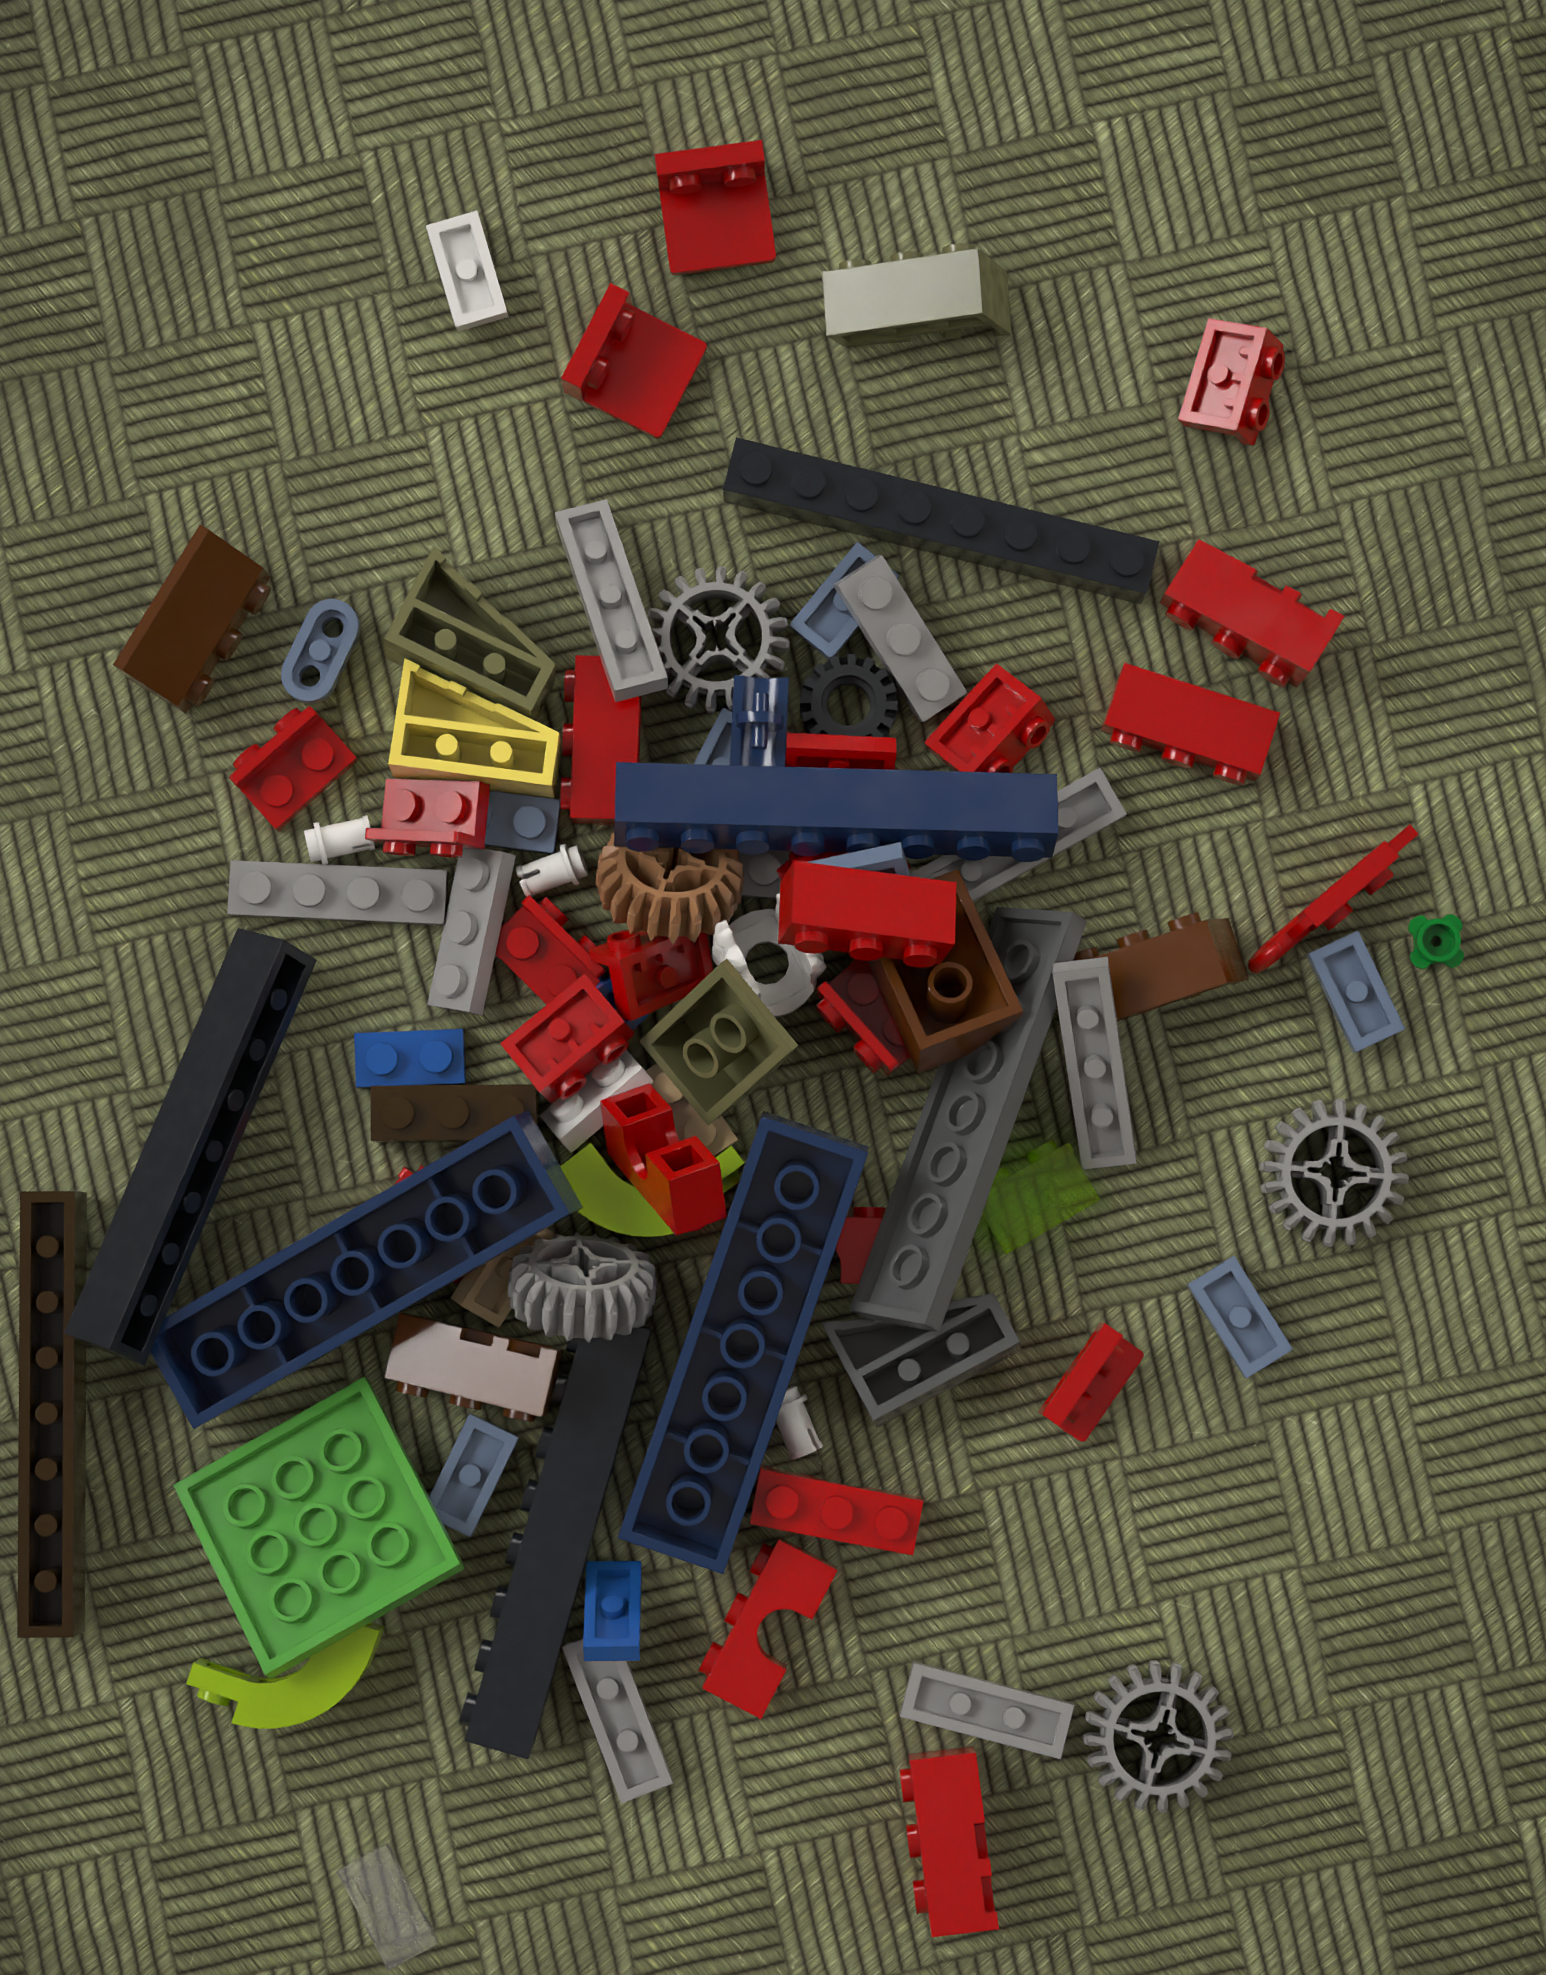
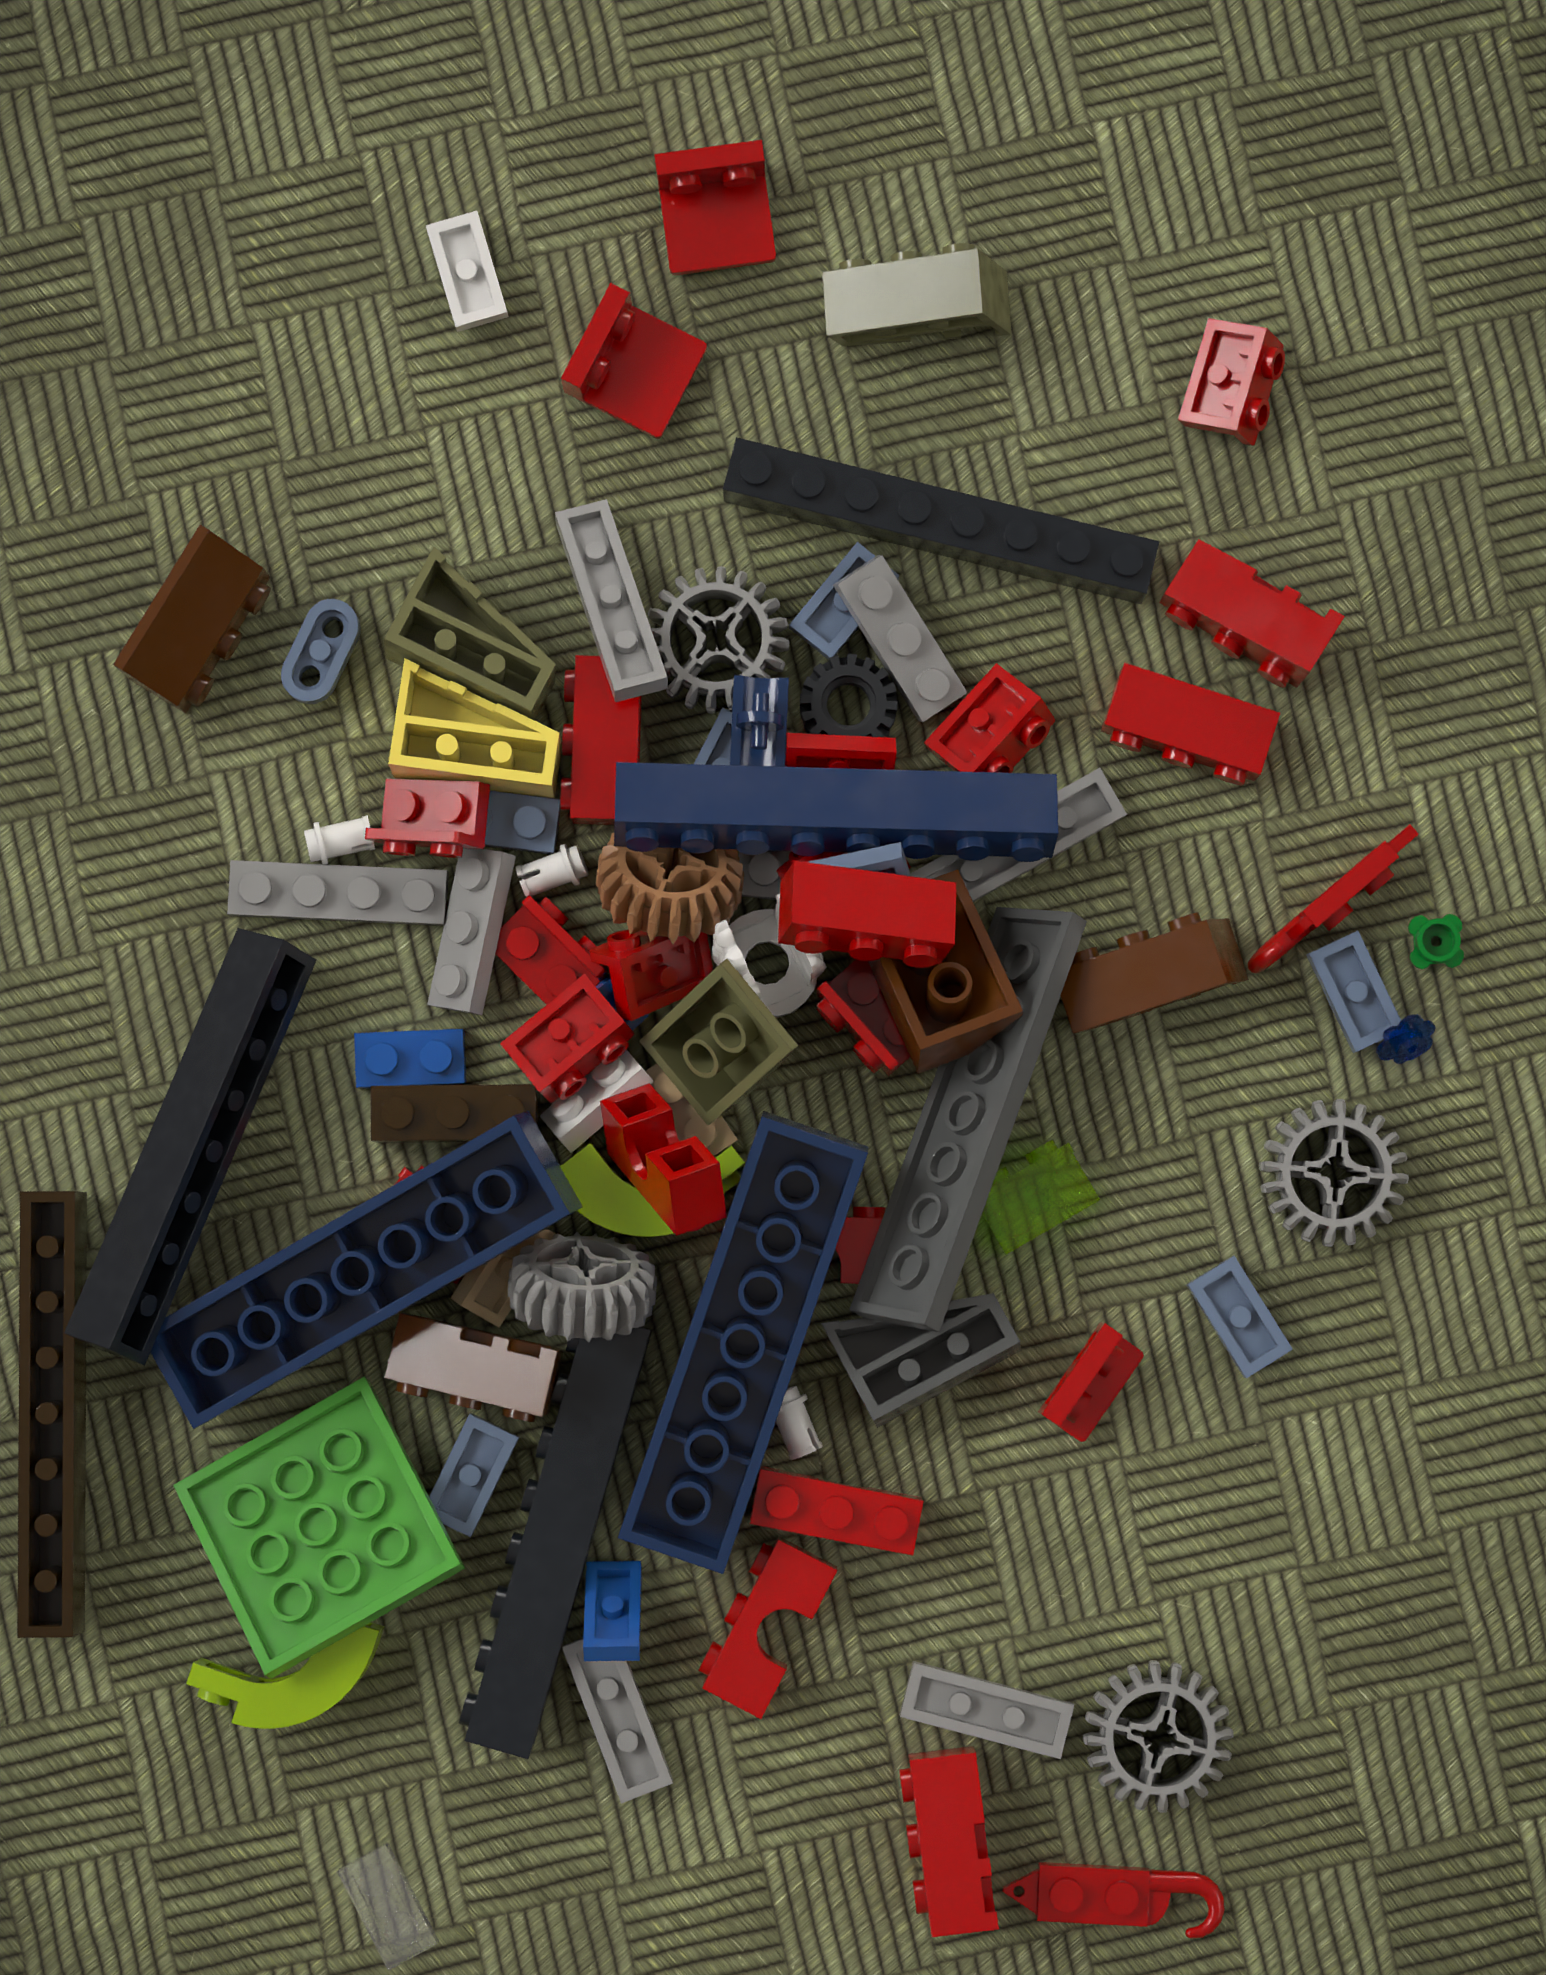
(291, 766): red bracket -> none
(1094, 1062): light grey plate -> none
(1113, 1895): none -> red plate
(1406, 1040): none -> clear blue plant

